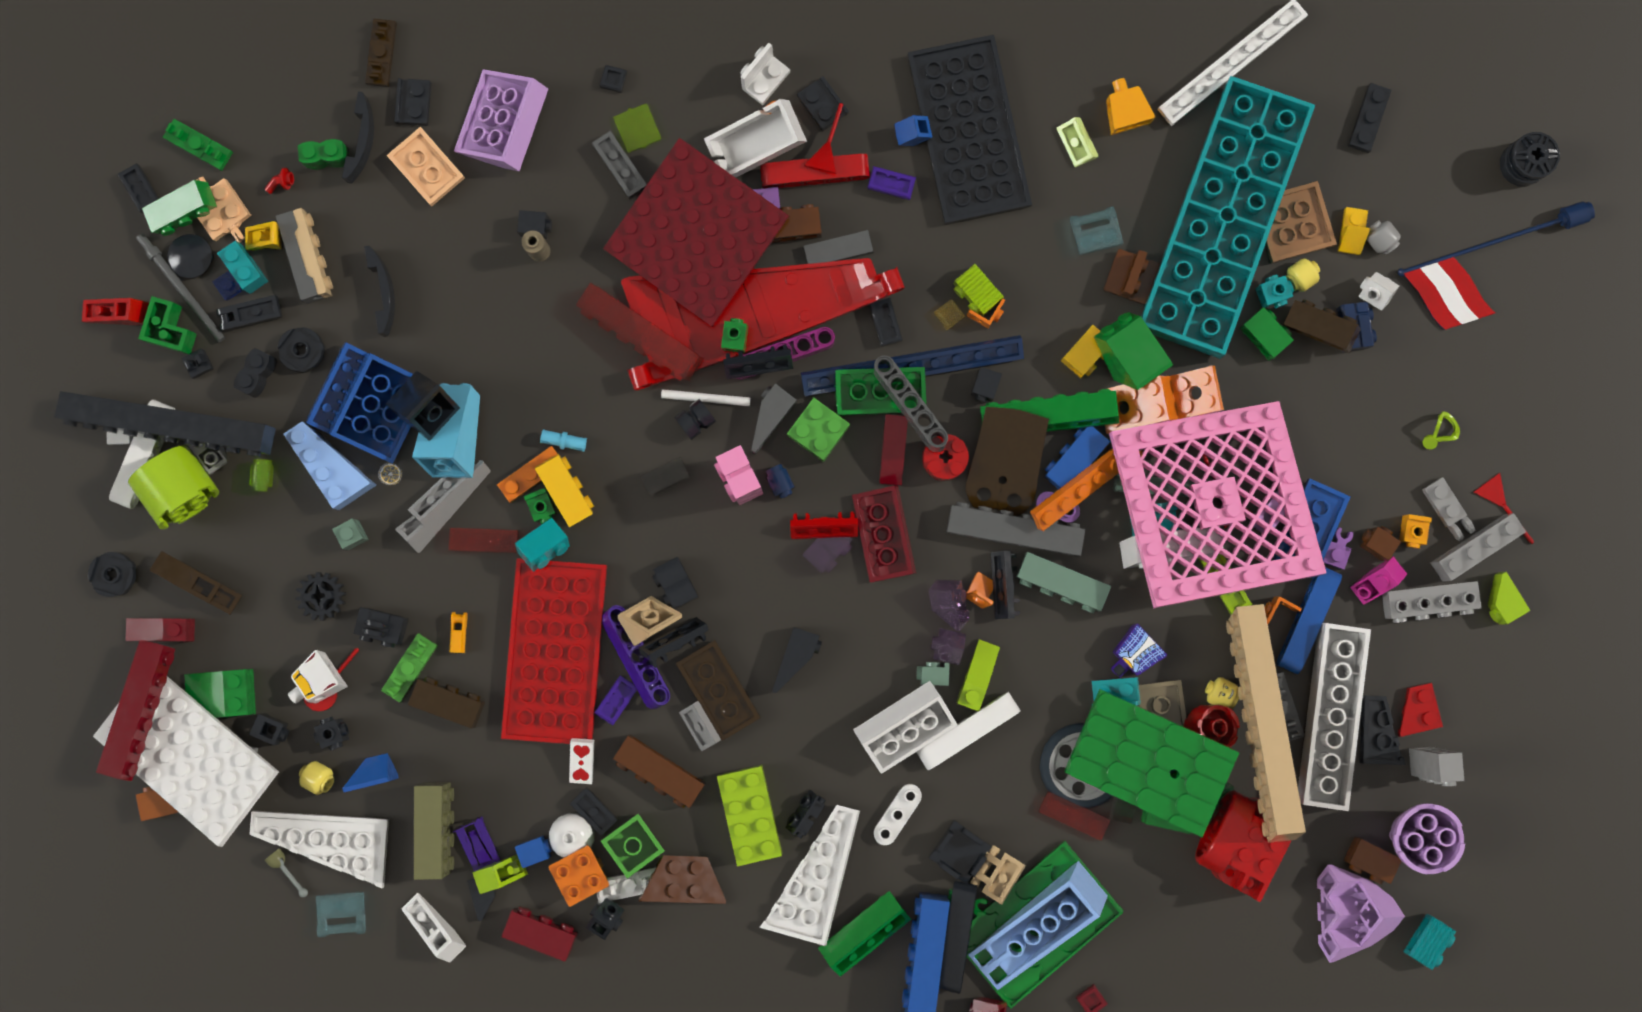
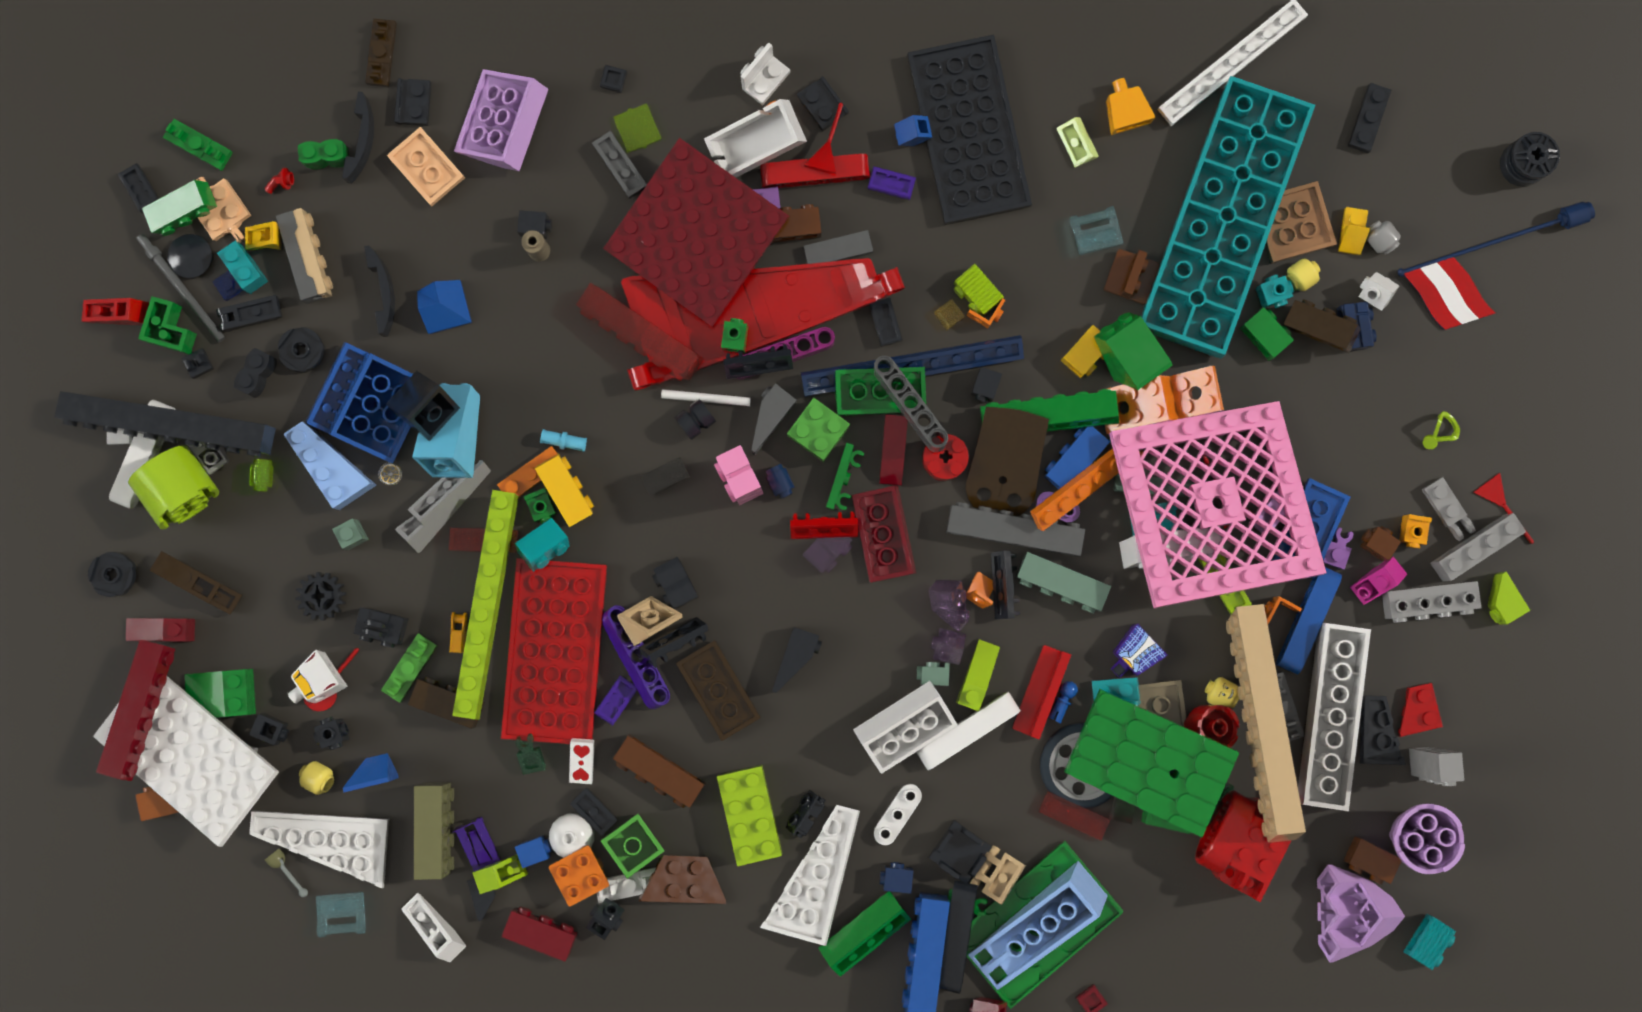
(443, 306): none -> blue slope
(485, 605): none -> lime brick
(529, 758): none -> clear green plate
(699, 726): light grey plate -> none
(842, 477): none -> green plate
(897, 878): none -> dark blue brick
(1041, 691): none -> red panel
(1068, 691): none -> blue pin

